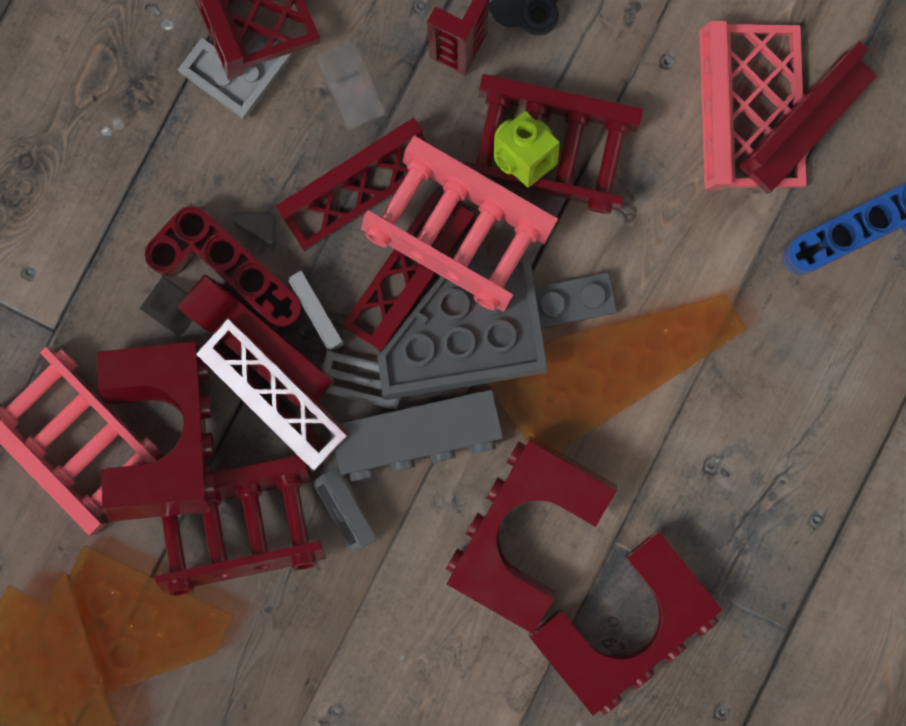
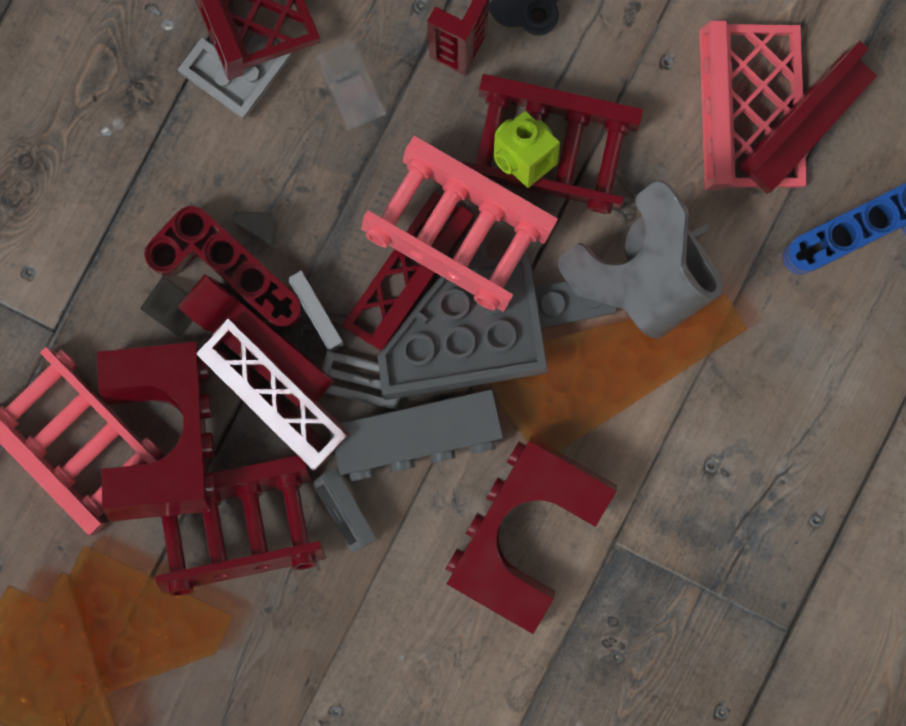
(342, 176): dark red fence -> none
(664, 271): none -> flat silver piece
(682, 610): dark red arch -> none

